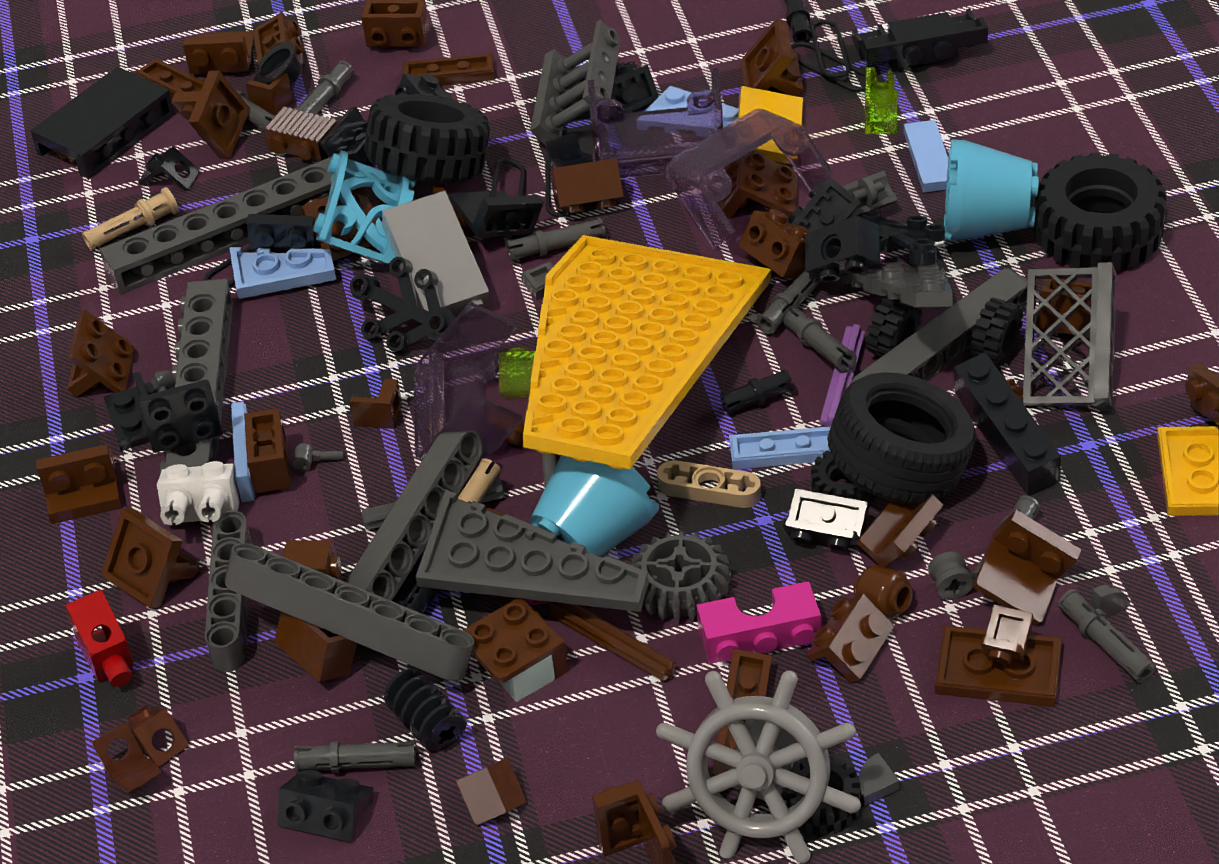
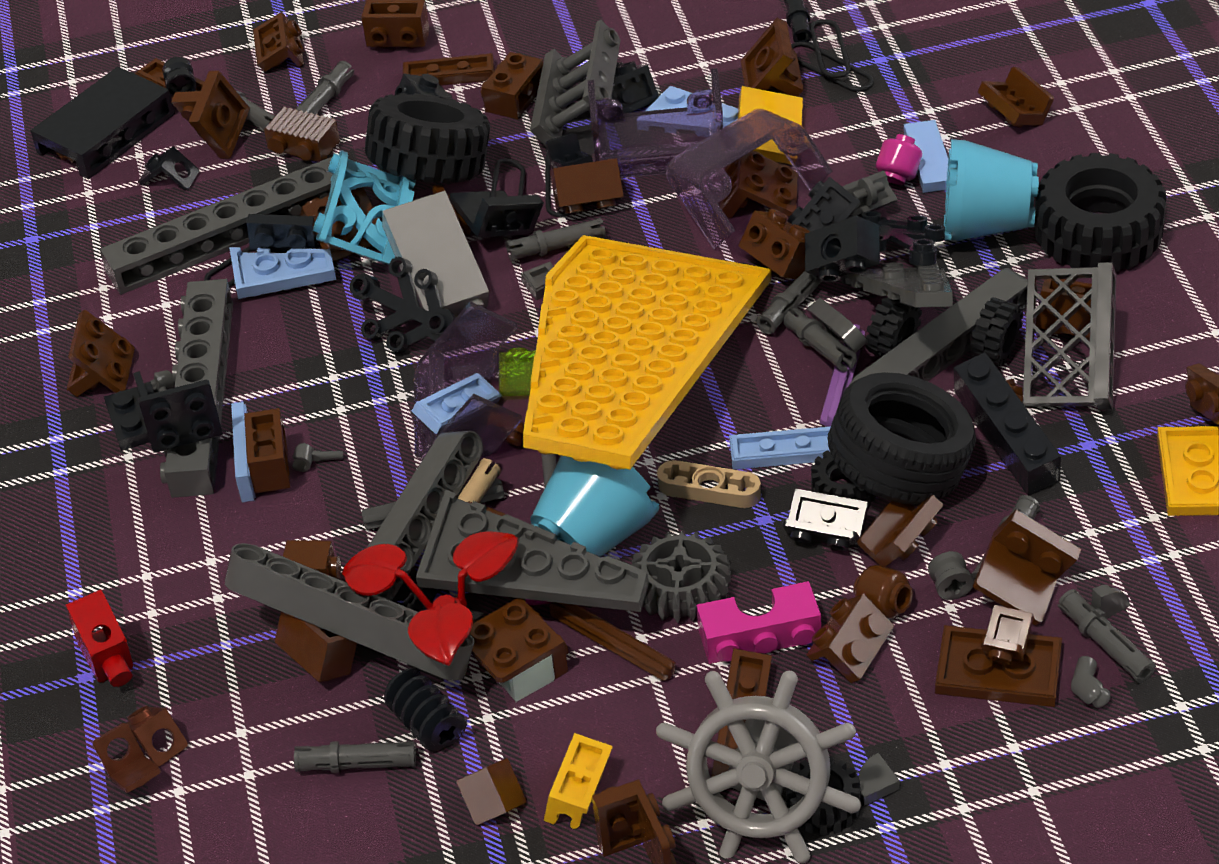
(80, 483): reddish brown bracket -> none
(143, 208): tan pin -> none
(145, 559): reddish brown bracket -> none
(179, 75): none -> black wheel
(197, 492): white brick -> none
(219, 52): reddish brown bracket -> none
(226, 609): dark grey beam -> none
(271, 96): reddish brown panel -> none
(278, 61): black piece -> none
(322, 804): black bracket -> none
(349, 136): black bracket -> none
(379, 411): reddish brown panel -> none
(443, 405): none -> light blue tile
(447, 620): none -> red plant
(512, 85): none -> reddish brown brick
(577, 779): none -> yellow hinge
(756, 392): black pin -> none
(837, 325): none -> dark grey beam
(880, 104): clear neon green hinge -> none
(899, 159): none -> dark pink head
(921, 39): black bracket -> none
(1018, 98): none -> reddish brown bracket
(1086, 686): none -> dark grey arm

